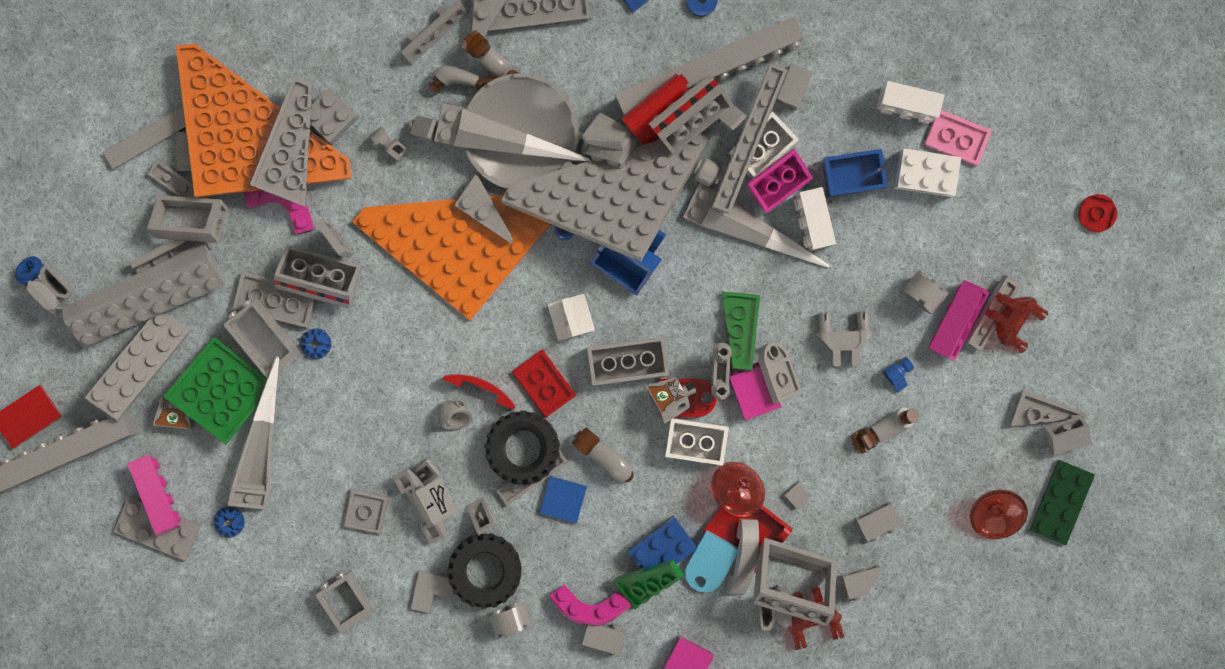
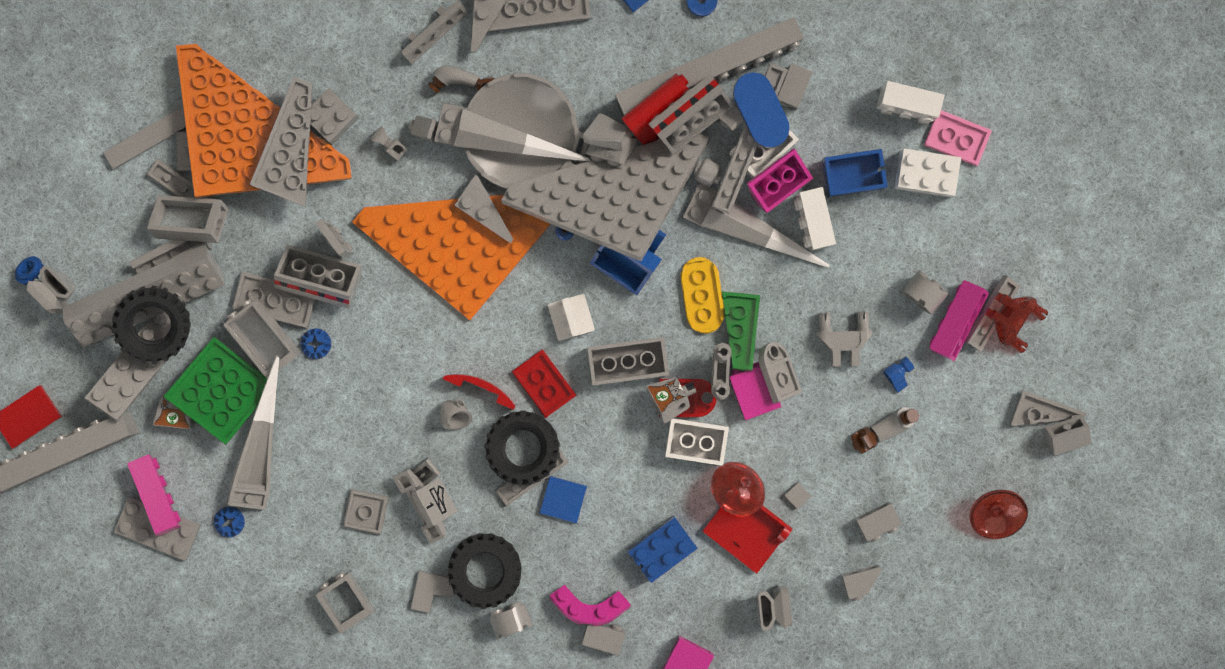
(141, 348): none -> black tyre
(299, 214): dark pink plate -> none
(481, 516): light grey slope -> none
(493, 62): piece -> none
(607, 457): light grey piece -> none
(647, 582): green wing -> none
(702, 295): none -> yellow tile
(711, 562): medium azure tile -> none
(746, 557): light grey slope -> none
(761, 110): none -> blue tile
(787, 603): light grey window -> none
(799, 624): clear red connector -> none
(1062, 502): dark green plate -> none
(1093, 209): red tile -> none

